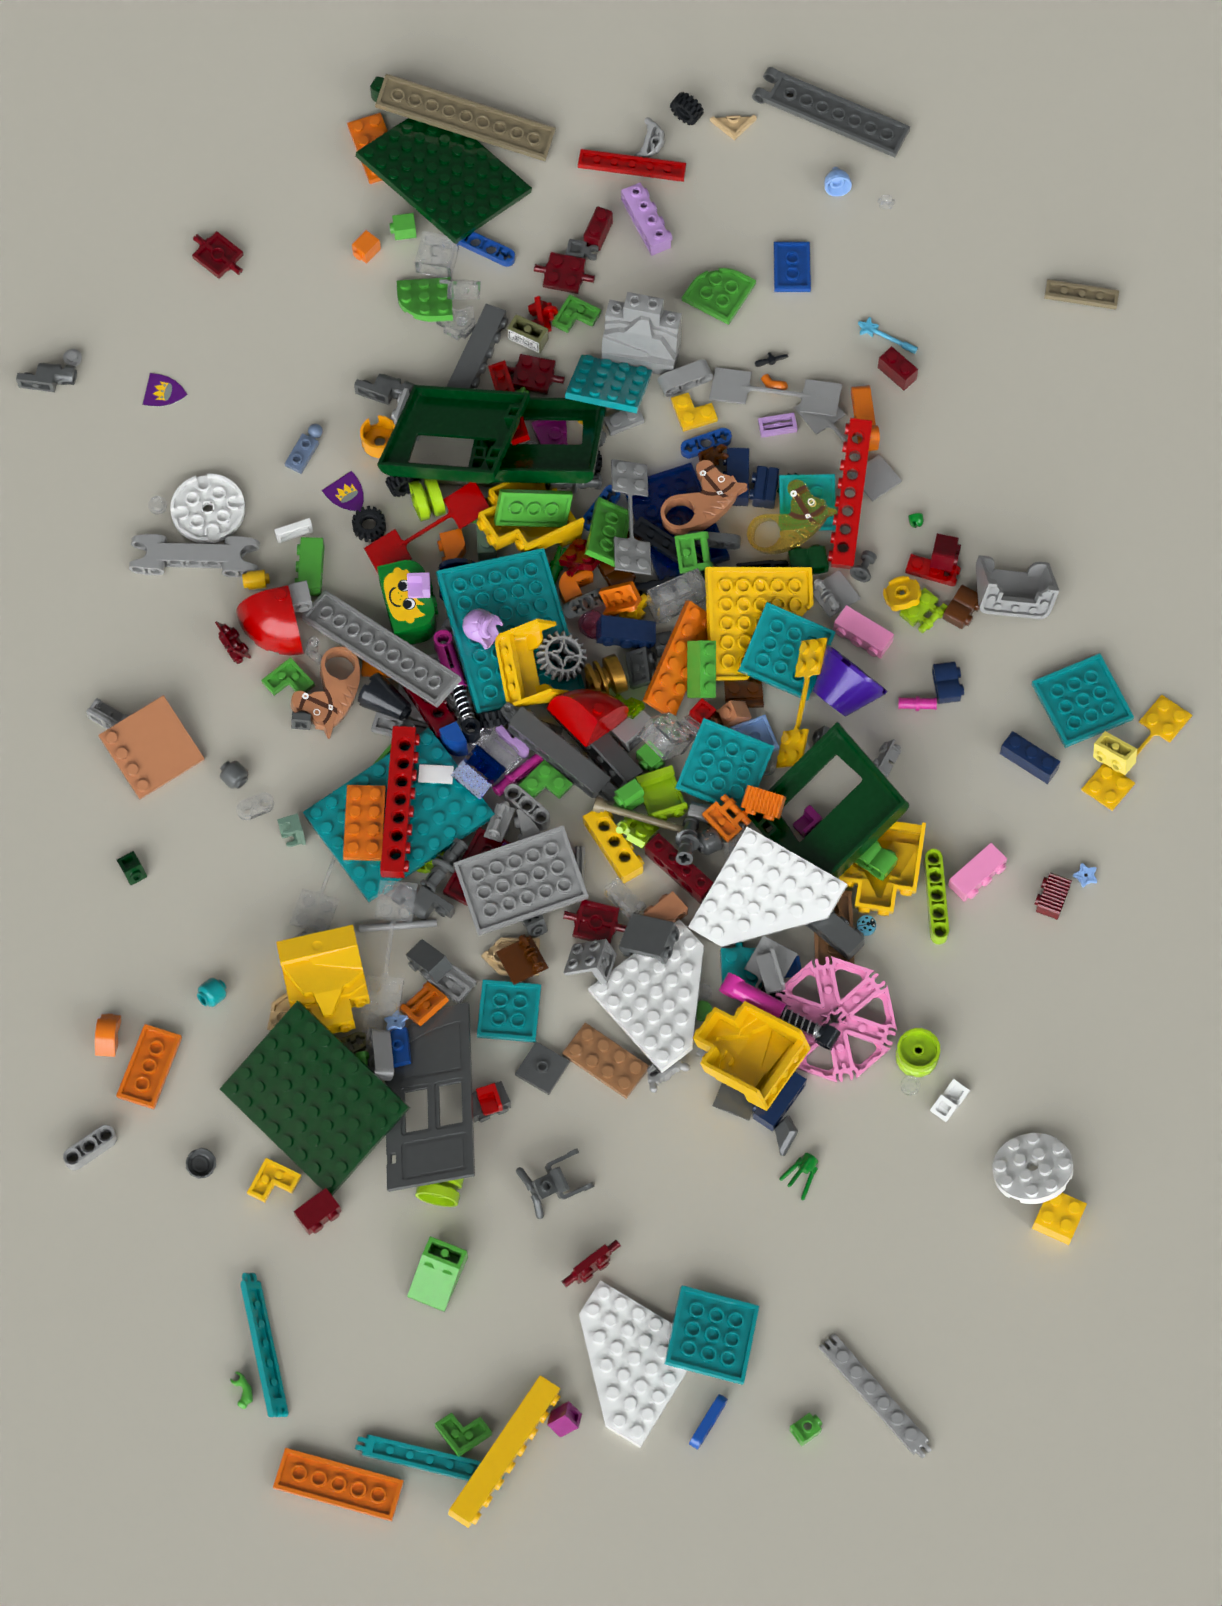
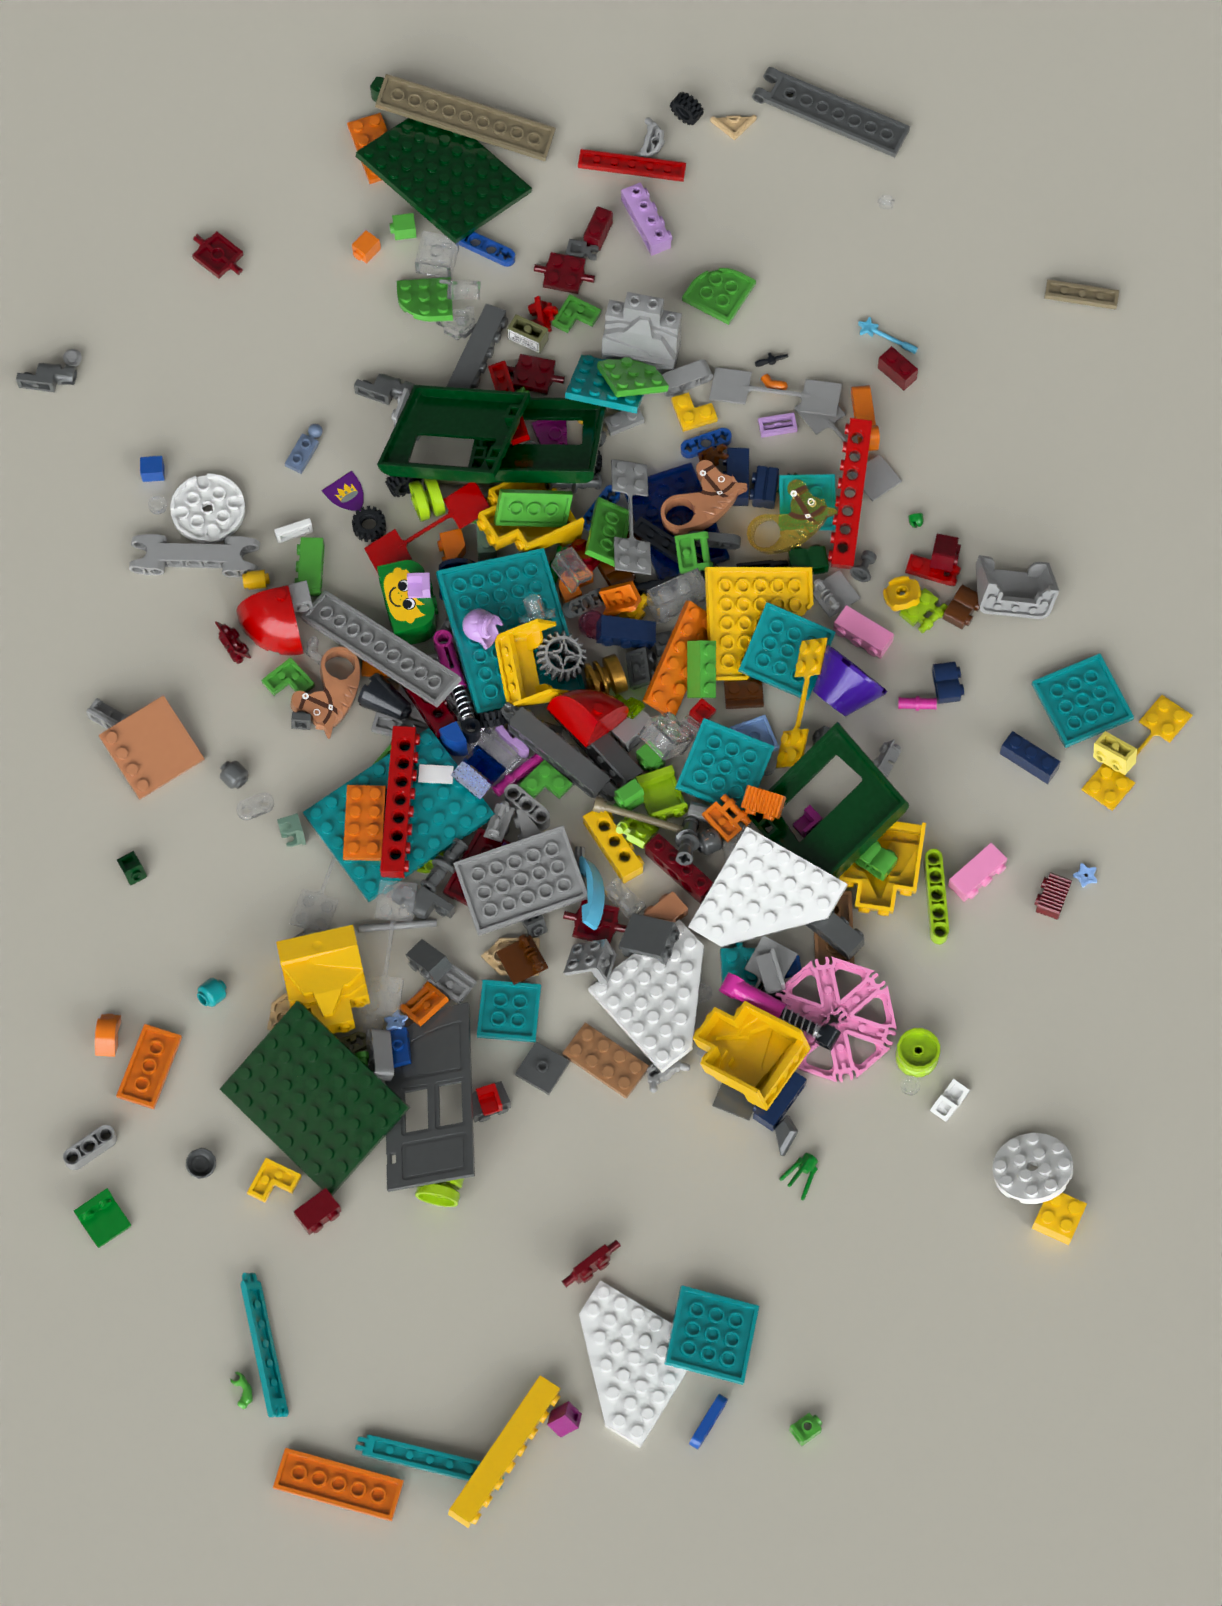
(102, 1218): none -> green bracket
(152, 468): none -> blue panel
(162, 391): dark purple sticker -> none
(370, 433): light orange piece -> none
(437, 1273): slope -> none
(462, 1438): bright green plate -> none
(535, 609): none -> clear plate
(549, 1184): dark grey piece -> none
(571, 569): none -> clear panel
(593, 910): none -> medium azure slope
(631, 377): none -> bright green plate
(702, 1010): bright green tile -> none
(732, 714): nougat slope -> none
(792, 267): blue tile -> none
(837, 182): light blue helmet -> none
(866, 925): medium azure tile -> none
(876, 1396): light grey hinge -> none

